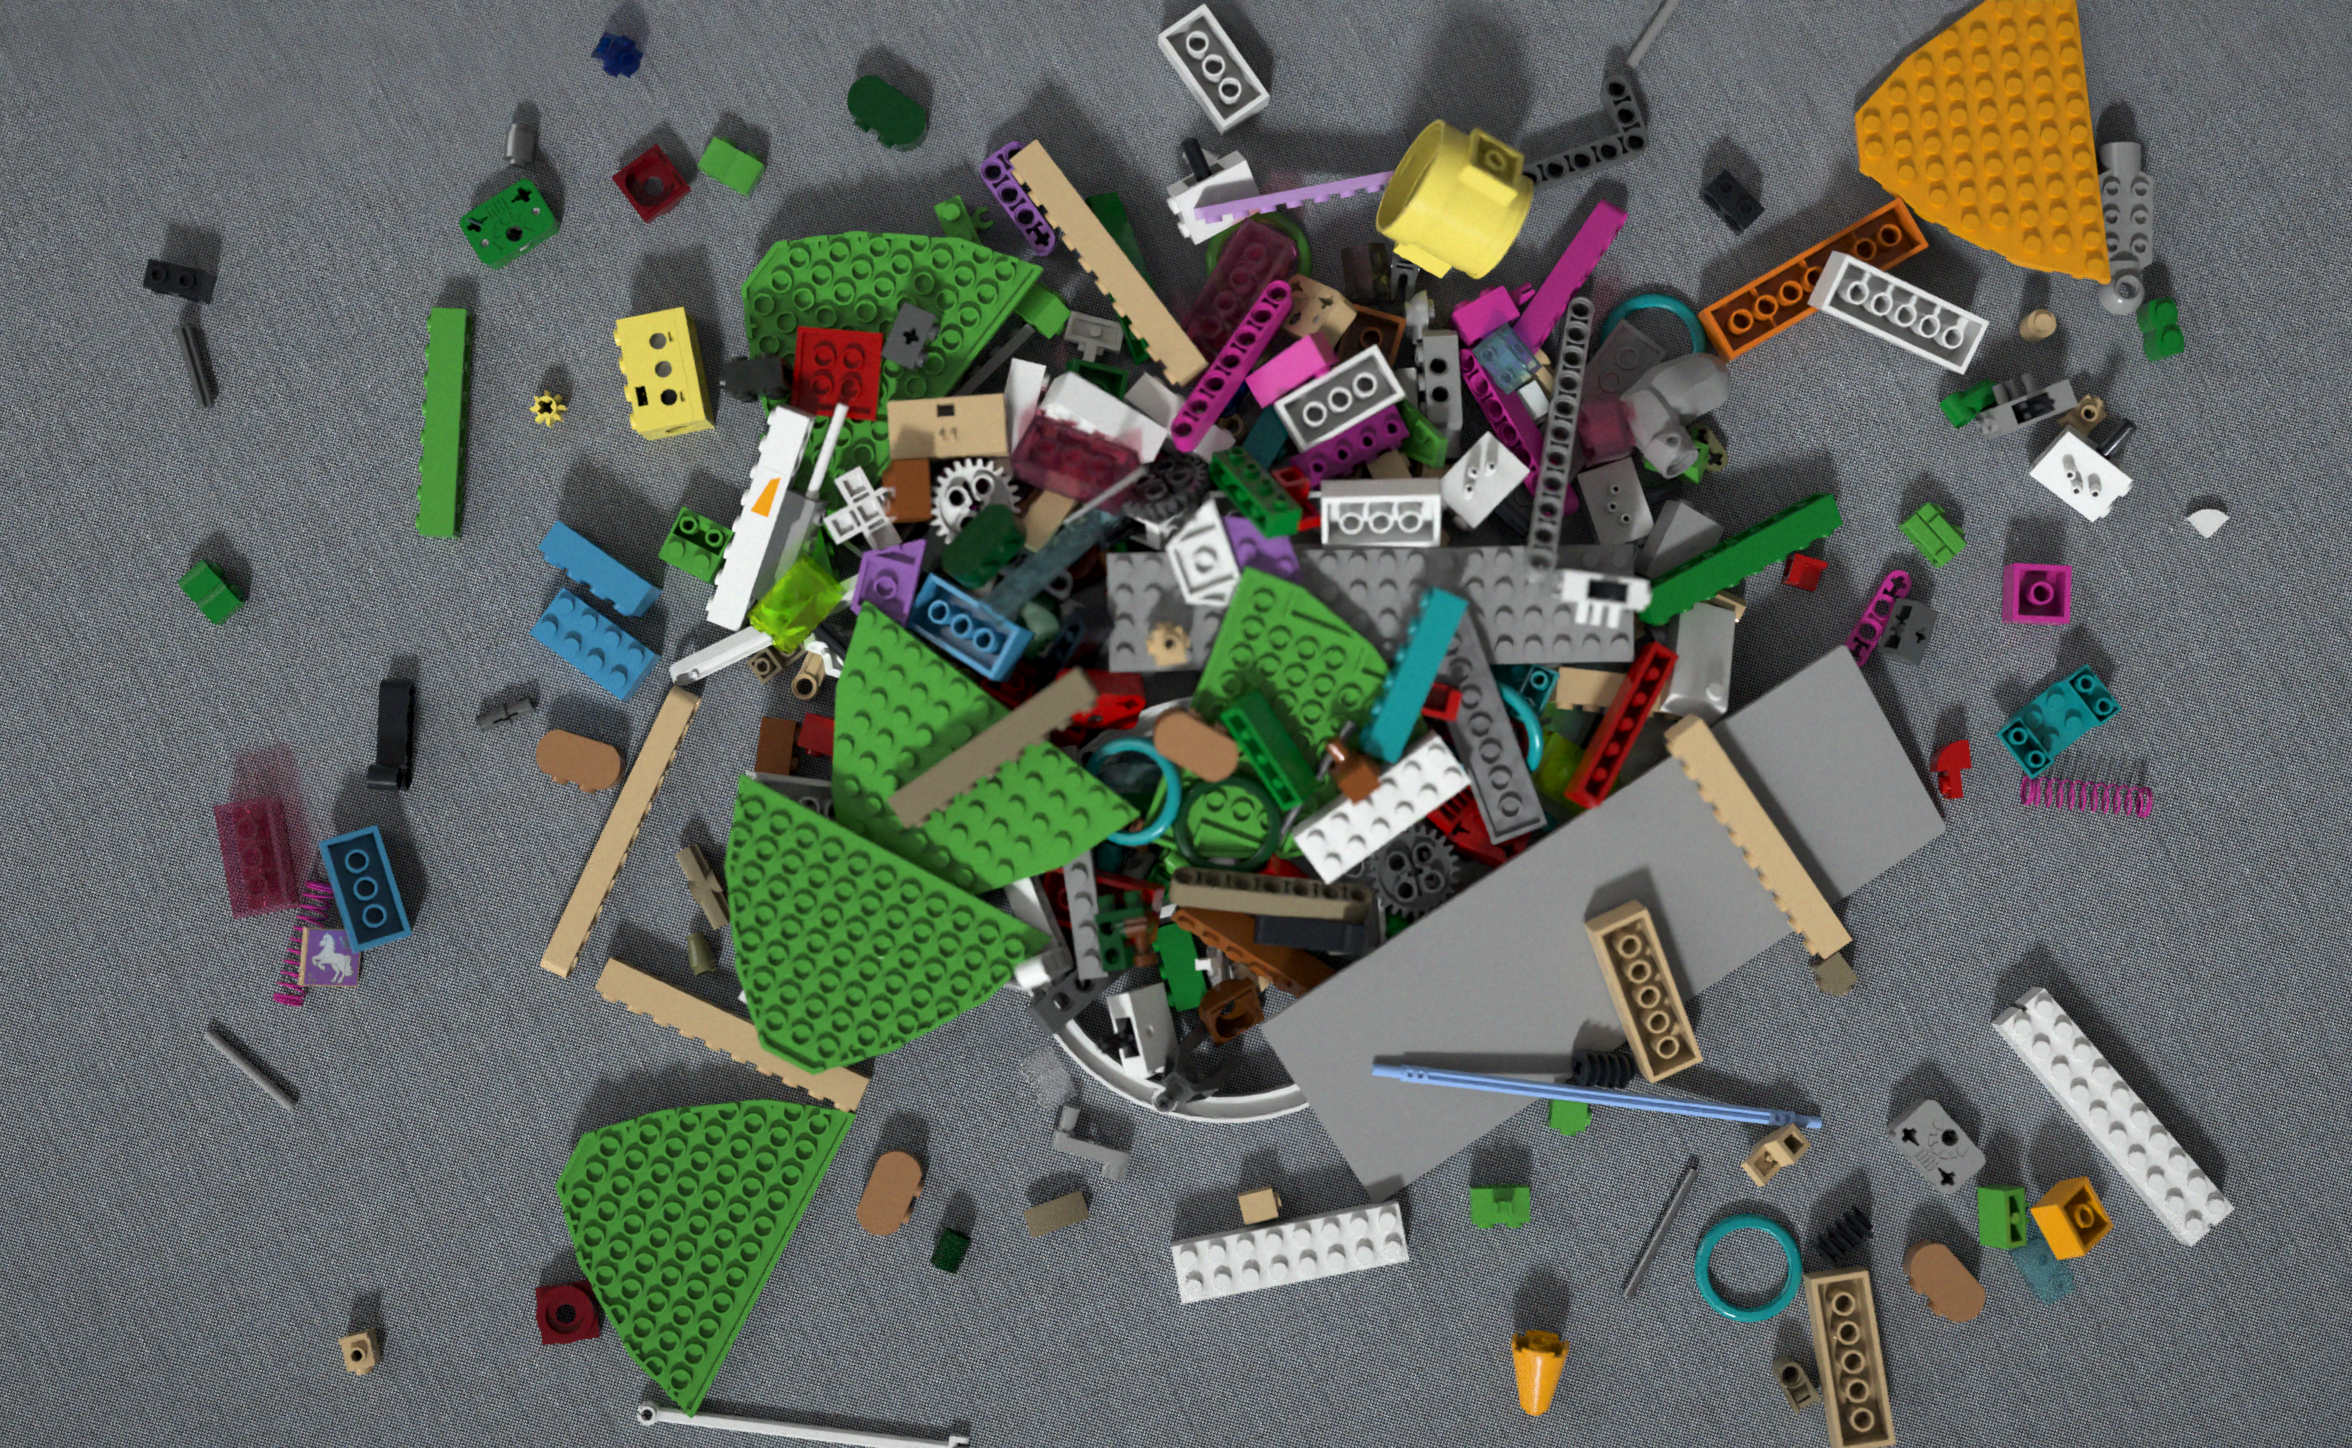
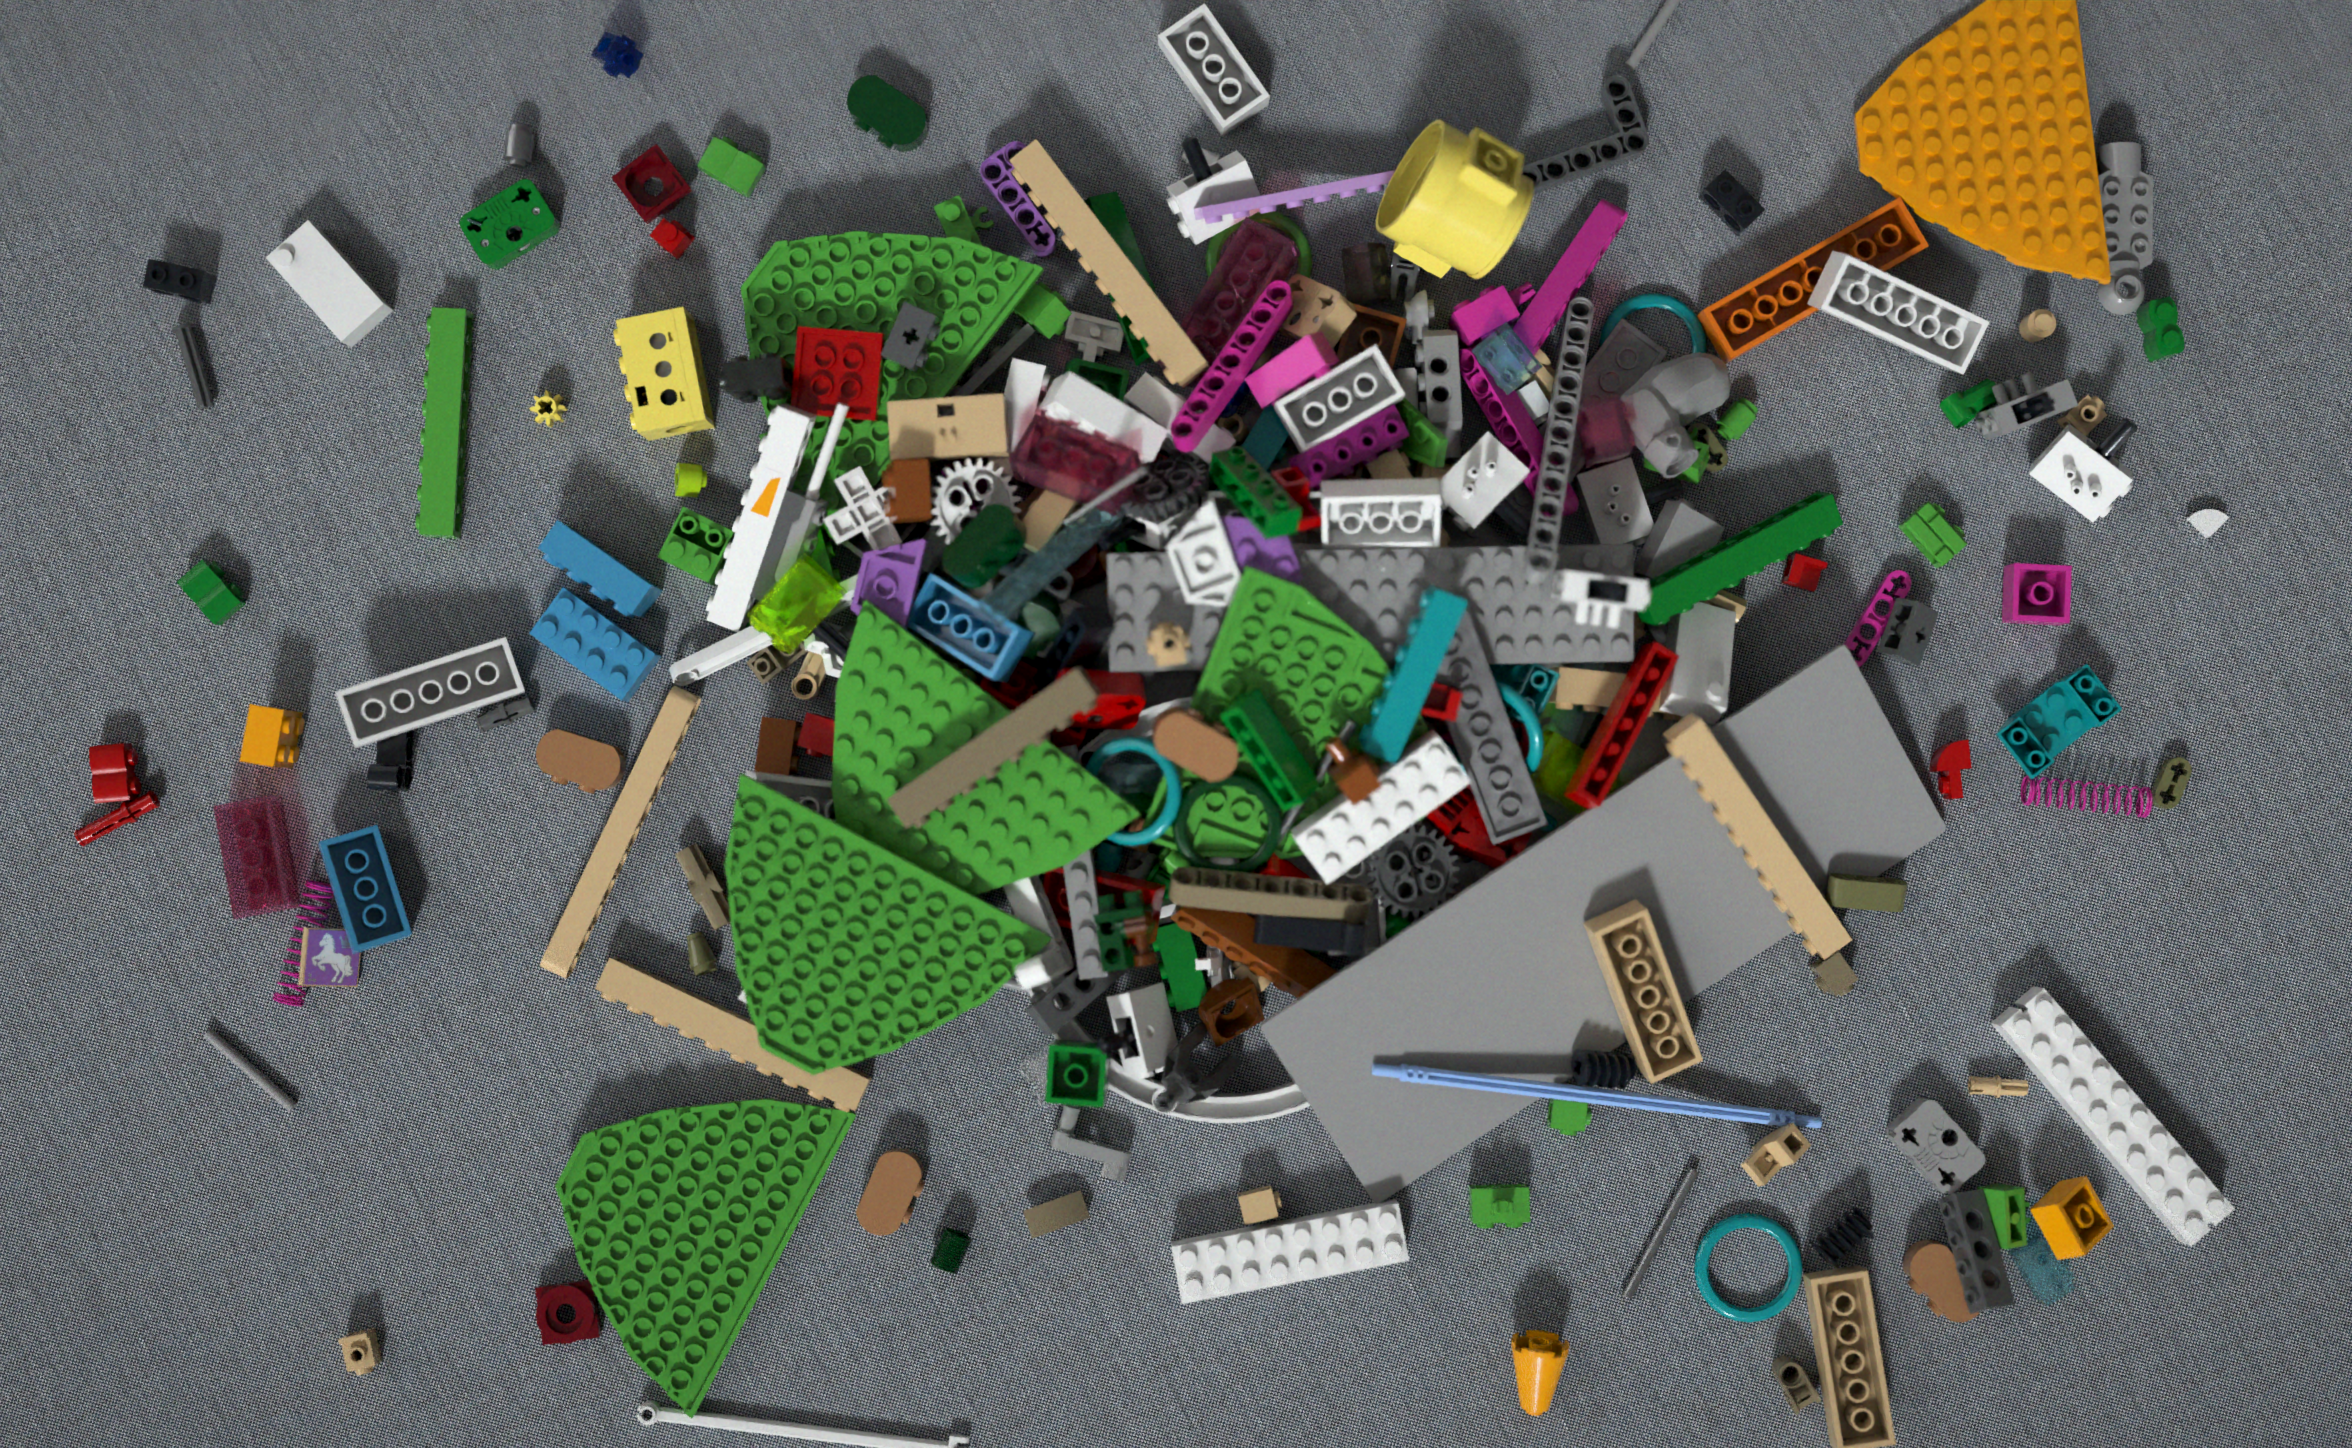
(114, 772): none -> red brick
(126, 813): none -> red pin
(271, 736): none -> light orange brick
(329, 284): none -> white brick
(430, 692): none -> white brick
(672, 237): none -> red brick
(689, 479): none -> lime plate
(1076, 1074): none -> green brick
(1736, 419): none -> bright green brick
(1866, 892): none -> olive beam
(1976, 1251): none -> dark grey brick
(1997, 1086): none -> tan axle
(2177, 786): none -> olive beam

